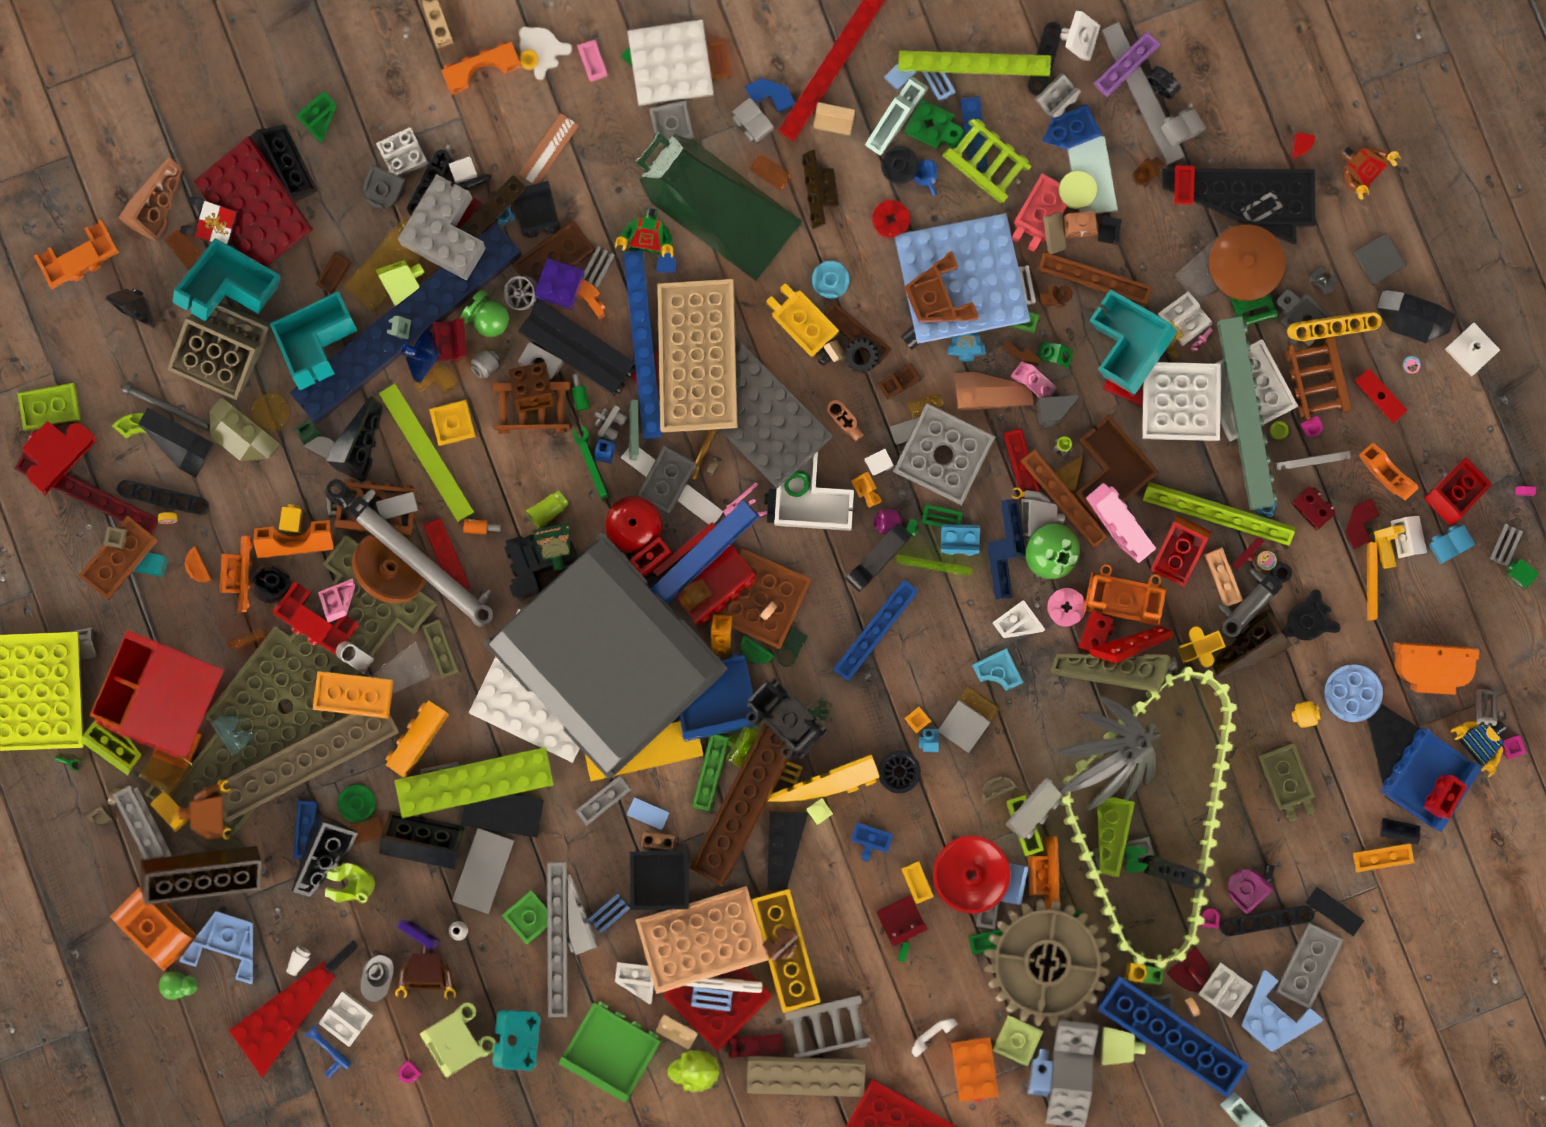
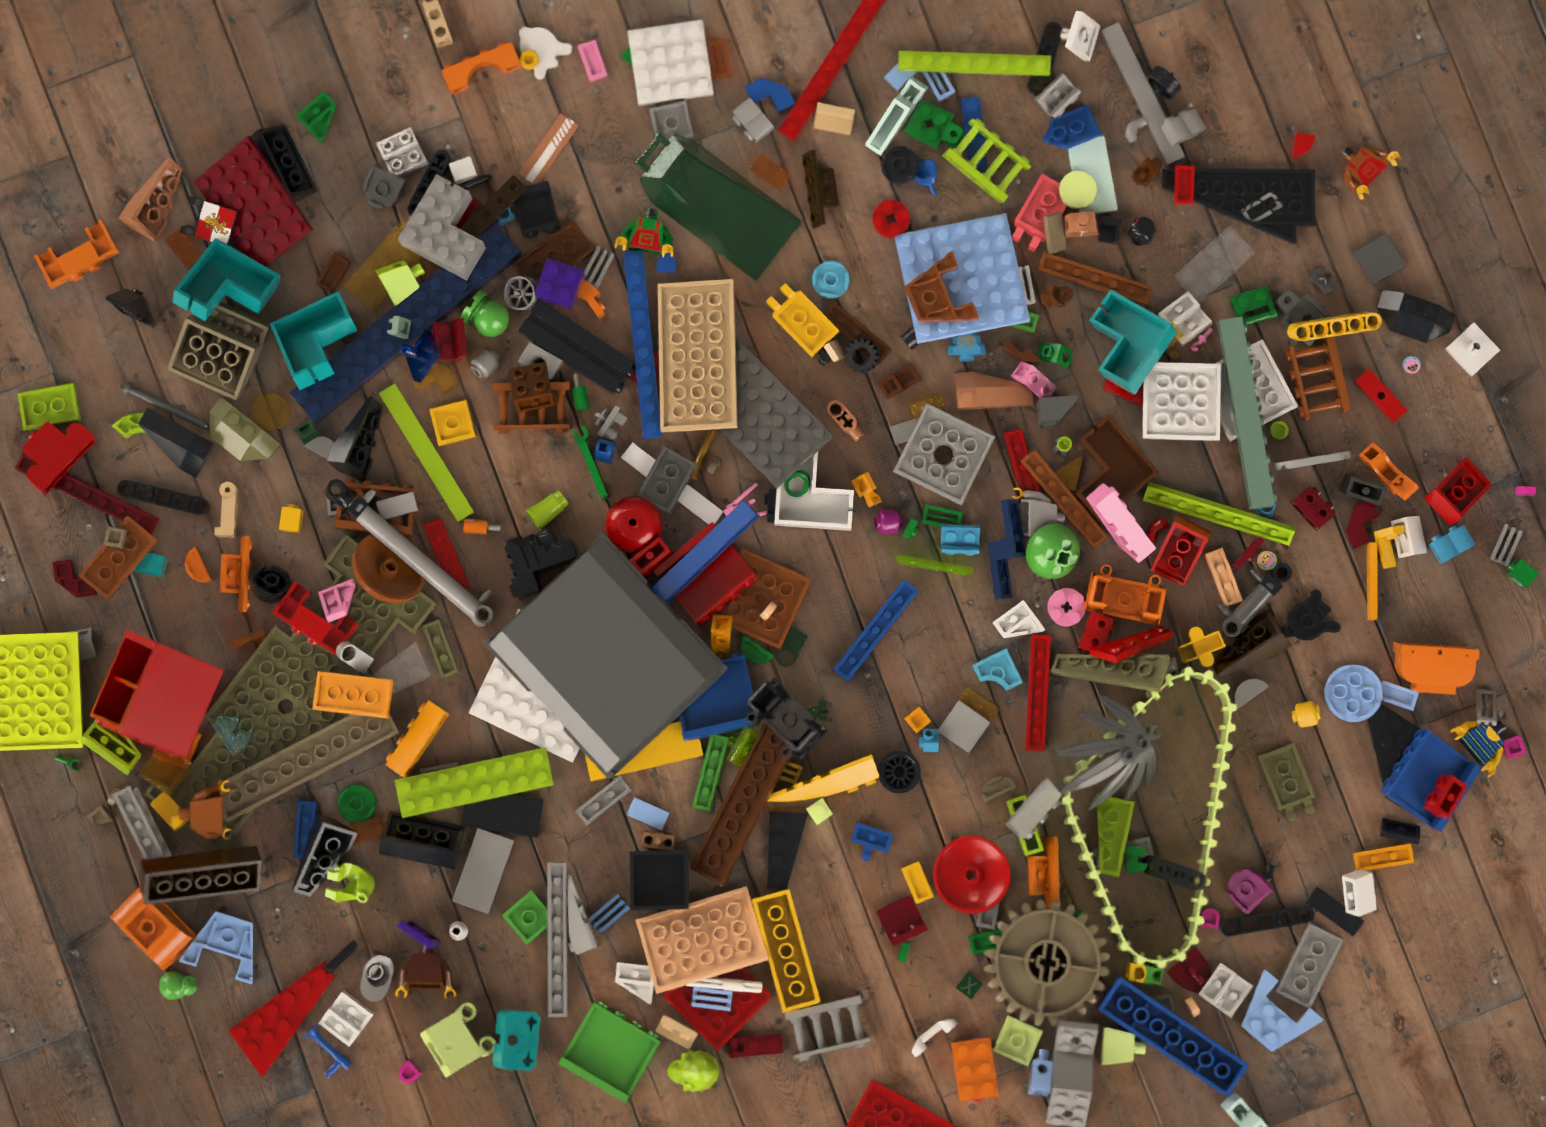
(65, 577): none -> dark red tile
(167, 518): yellow tile -> none
(228, 511): none -> tan leg
(271, 543): orange arch -> none
(298, 959): white cone -> none
(554, 543): torso -> none
(633, 430): sand green tile -> none
(695, 594): clear yellow bracket -> none
(783, 946): reddish brown hips -> none
(806, 1076): dark tan plate -> none
(878, 557): black beam -> none
(879, 462): white panel -> none
(969, 985): none -> dark green tile
(1017, 884): light blue panel -> none
(1037, 693): none -> red plate
(1127, 64): medium lavender tile -> none
(1132, 129): none -> light grey arm
(1142, 231): none -> black head
(1156, 526): none -> red arm
(1246, 262): dark orange dish -> none
(1248, 690): none -> light grey tile
(1312, 426): dark pink tile -> none
(1359, 892): none -> white brick
(1362, 489): none -> pearl dark grey slope
(1399, 696): none -> light blue tile

